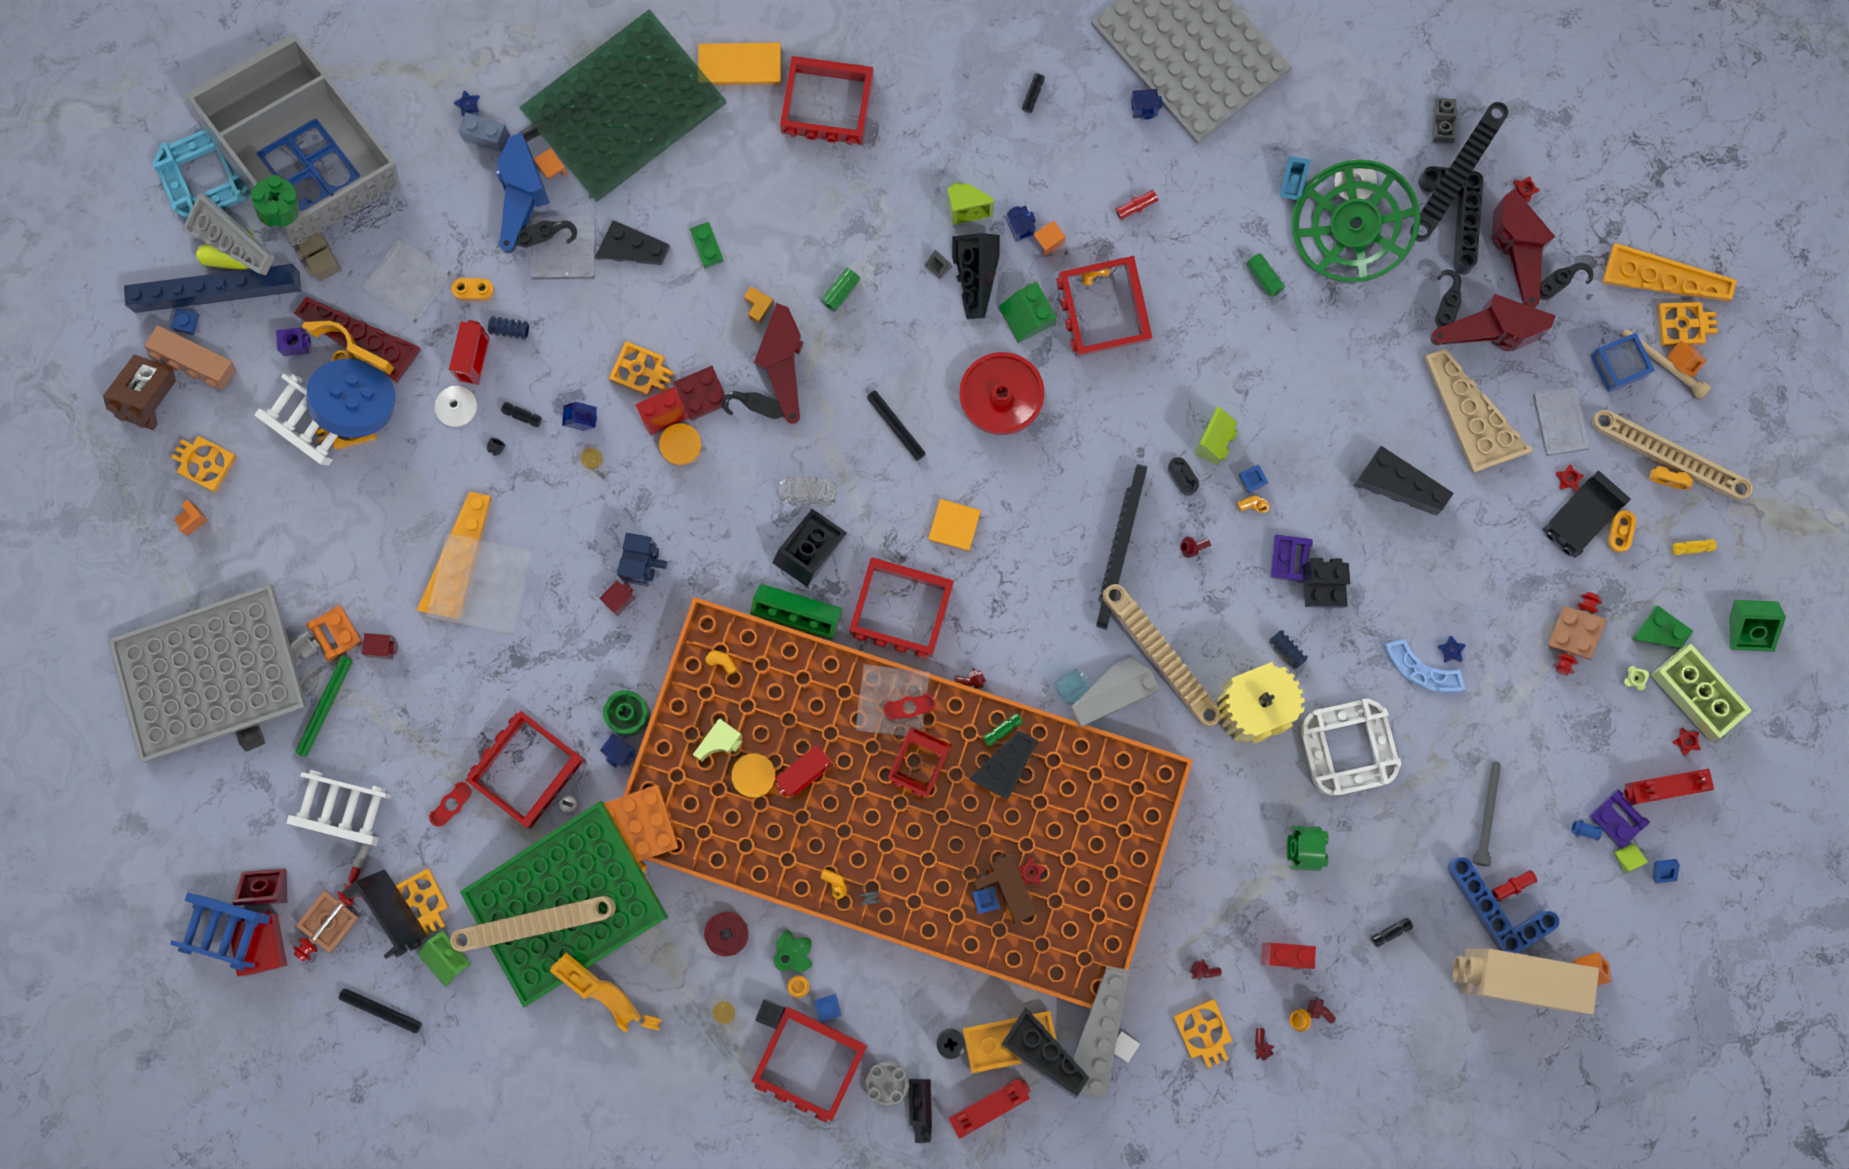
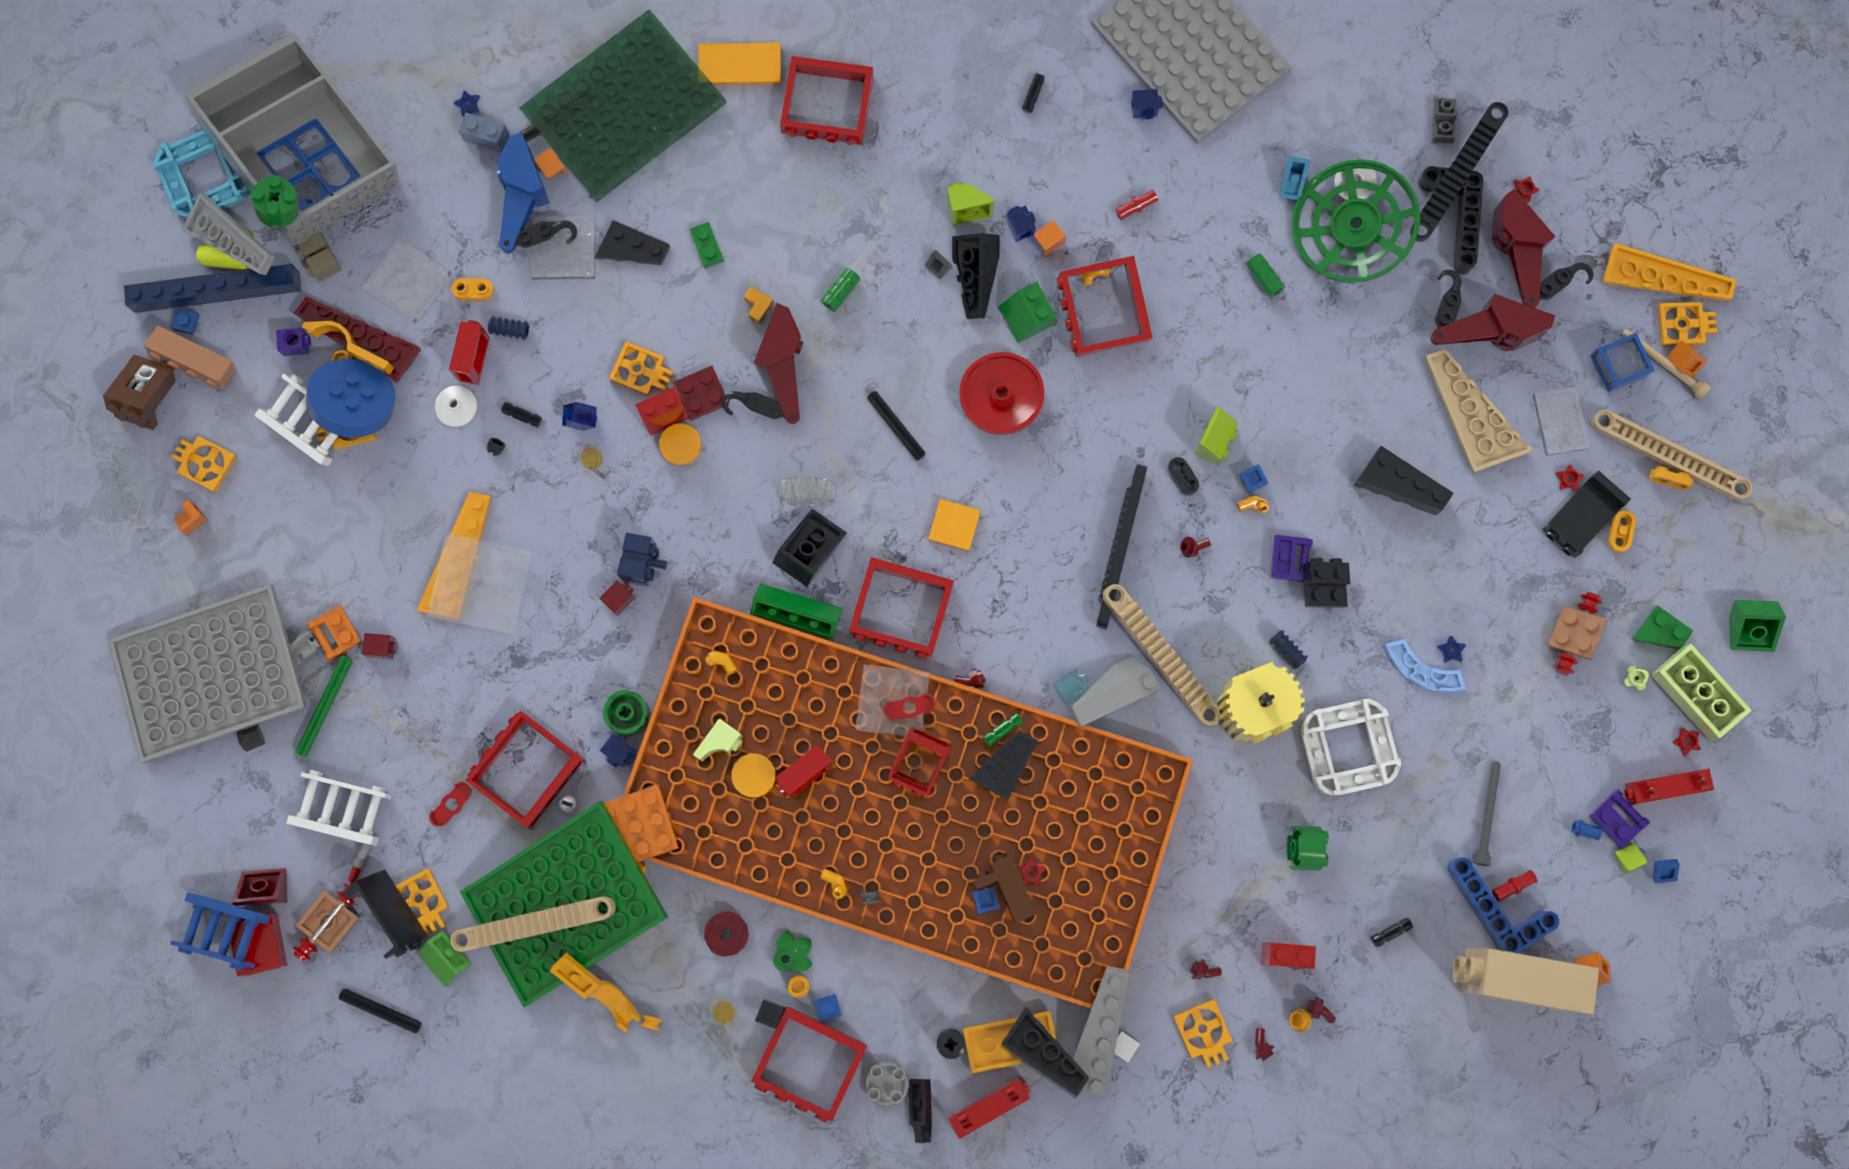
(1694, 547): yellow axle -> none

